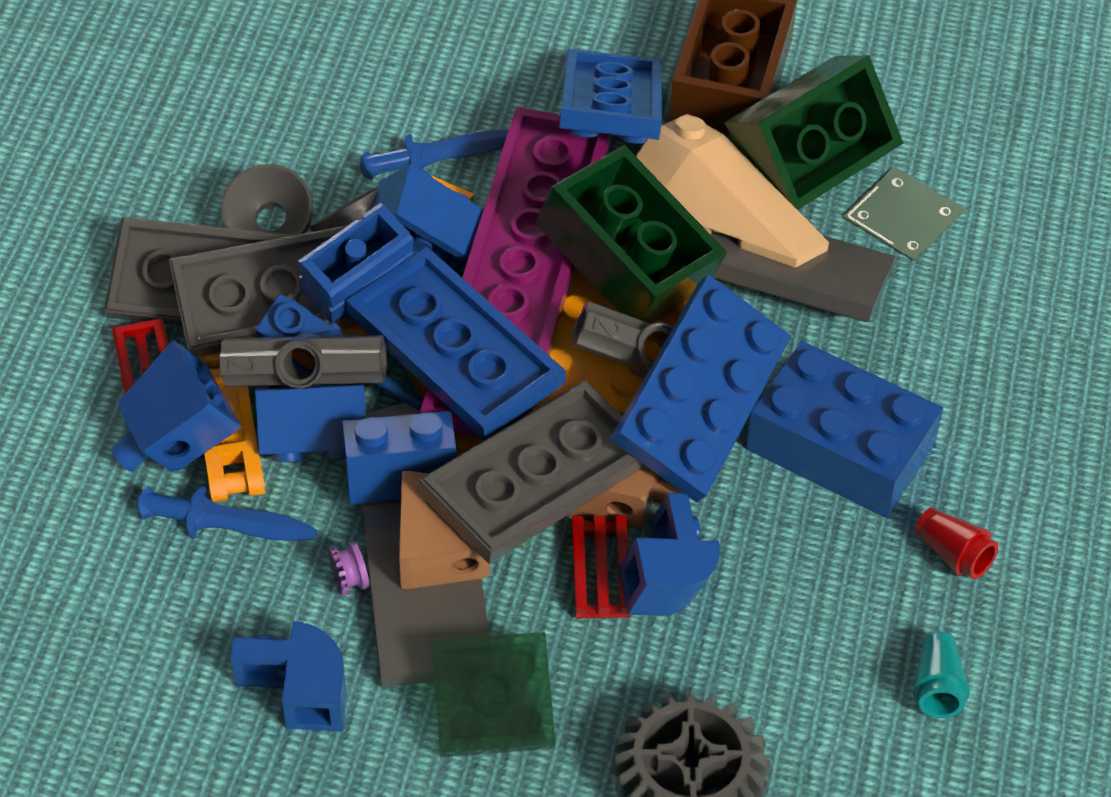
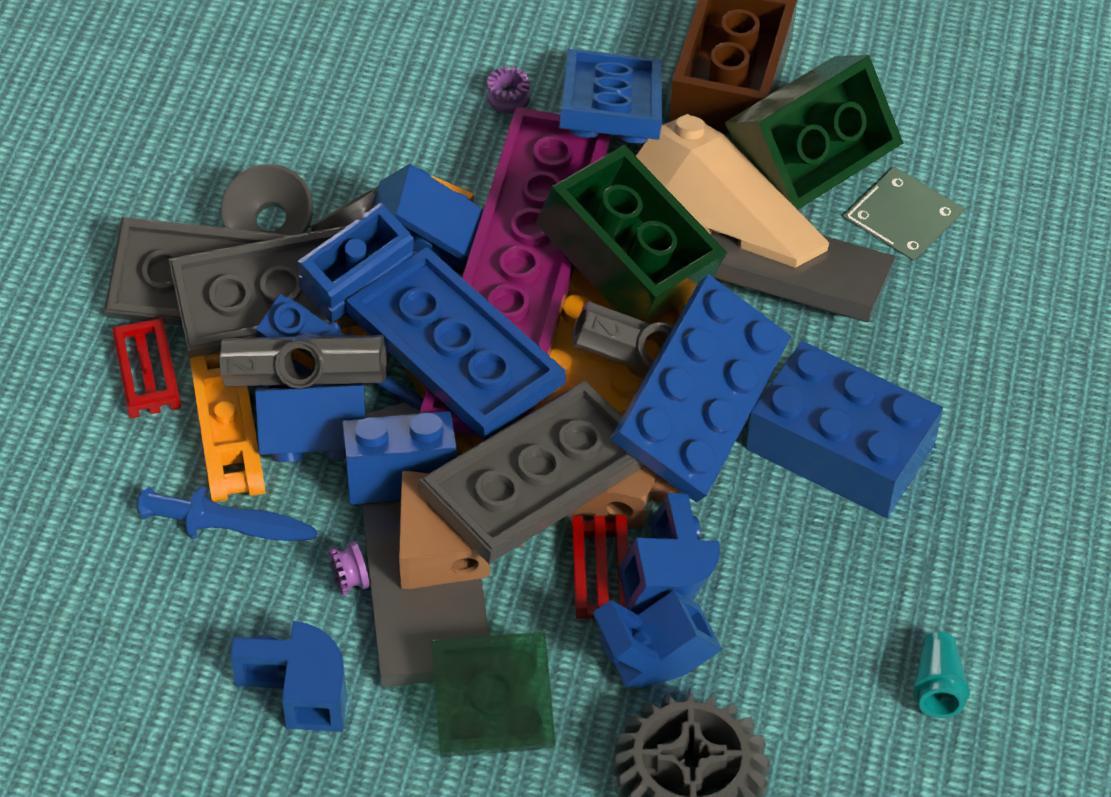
(173, 412): blue torso -> none
(424, 154): blue sword -> none
(508, 79): none -> medium lavender bush
(657, 643): none -> blue brick
(957, 542): red cone -> none

